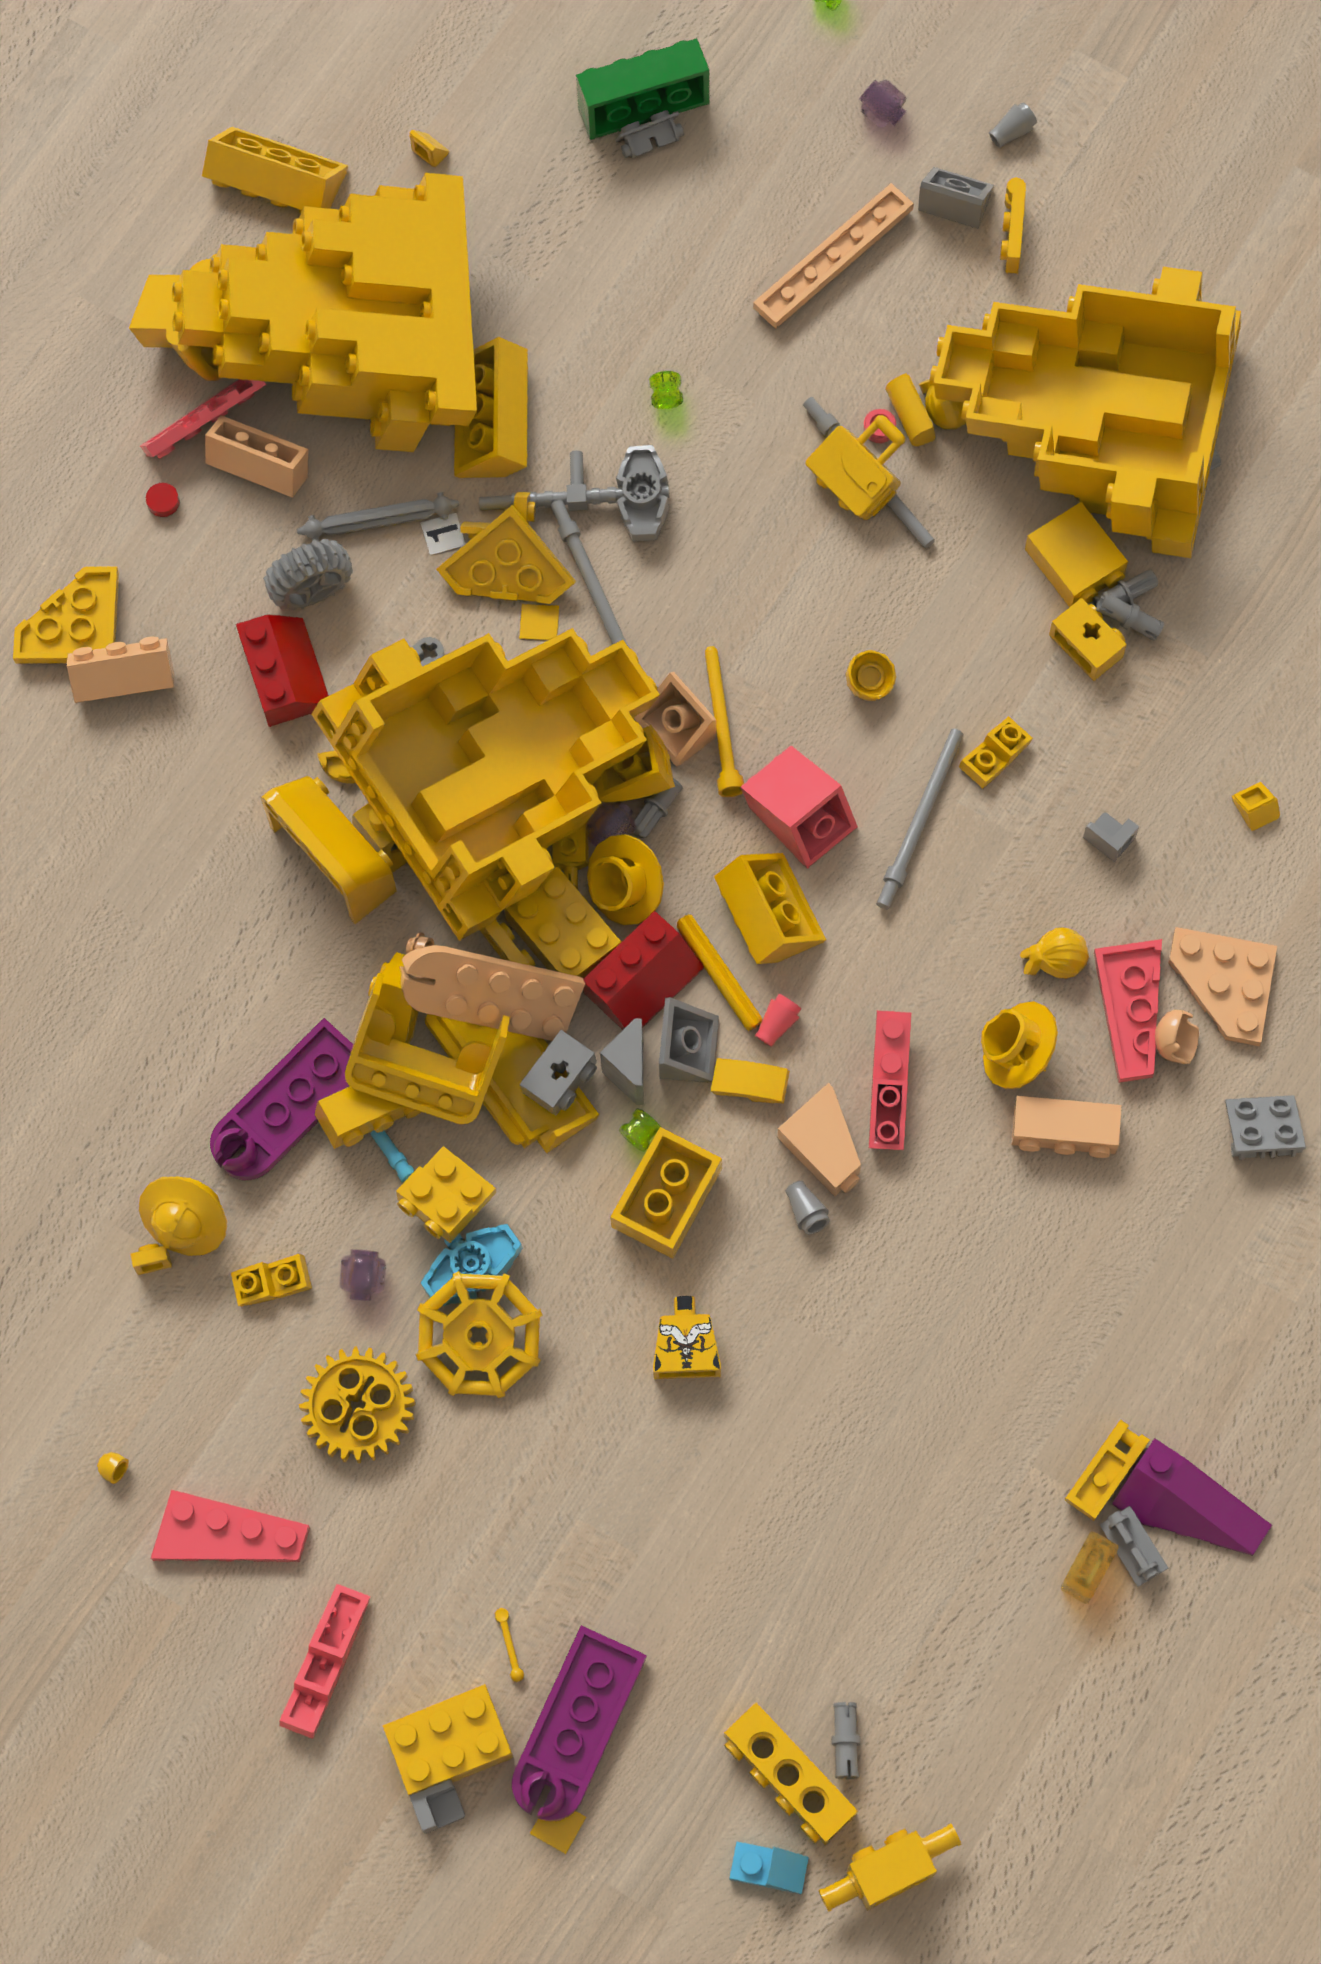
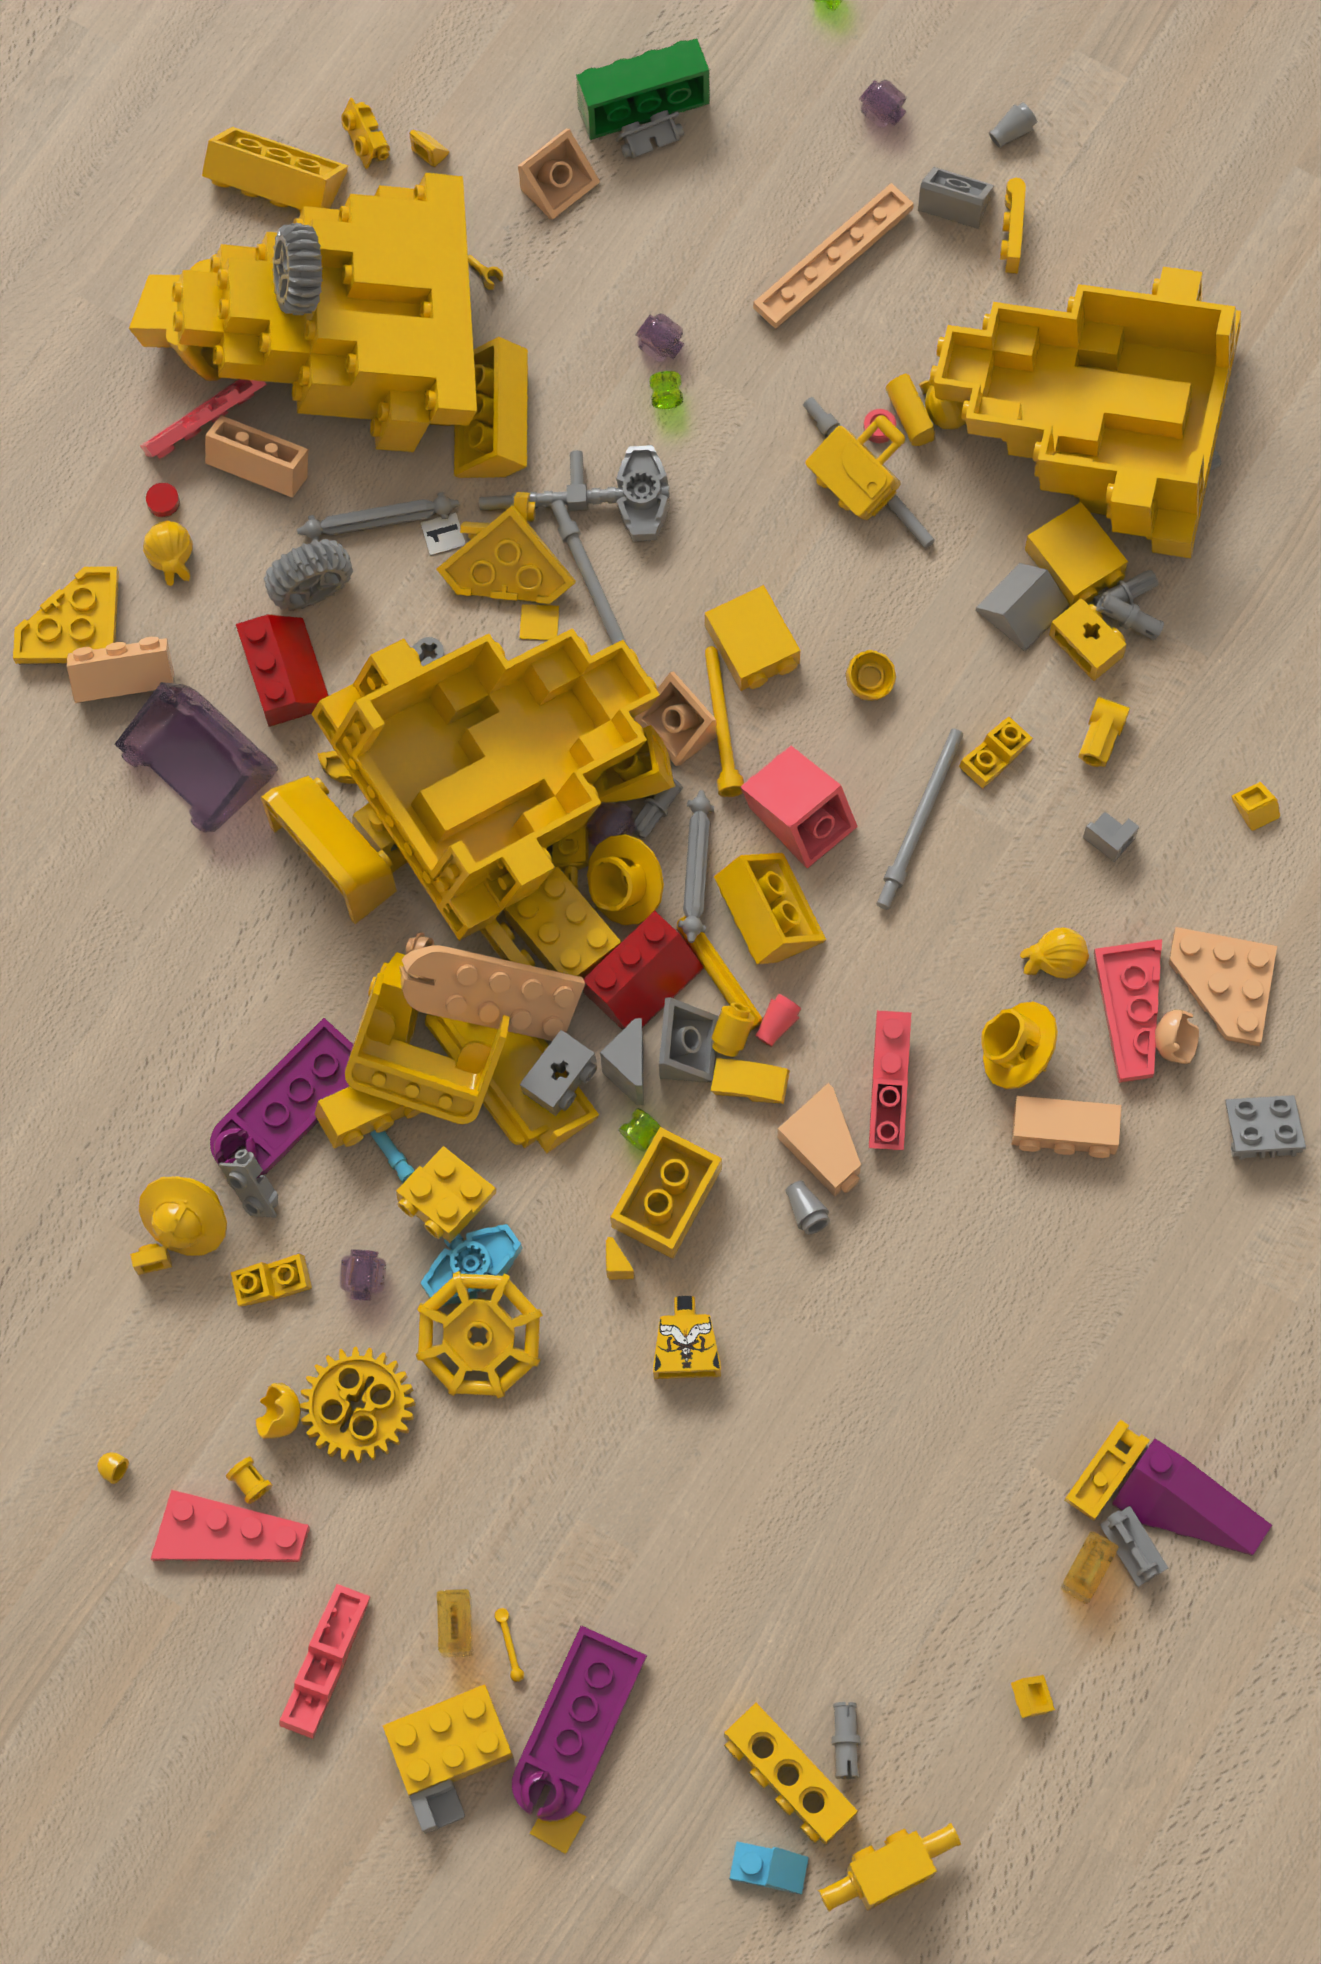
(168, 548): none -> yellow piece
(196, 753): none -> clear purple windscreen
(249, 1480): none -> yellow bush
(256, 1196): none -> light grey hinge
(281, 1413): none -> yellow hair
(297, 269): none -> light grey gear
(359, 122): none -> yellow hinge
(455, 1623): none -> clear yellow piece
(486, 272): none -> yellow hand
(557, 175): none -> light nougat slope
(616, 1263): none -> yellow slope
(660, 337): none -> clear purple head
(696, 866): none -> light grey wheel
(732, 1029): none -> yellow brick
(752, 638): none -> yellow brick
(1024, 604): none -> light grey slope
(1032, 1696): none -> yellow plate
(1105, 724): none -> yellow piece

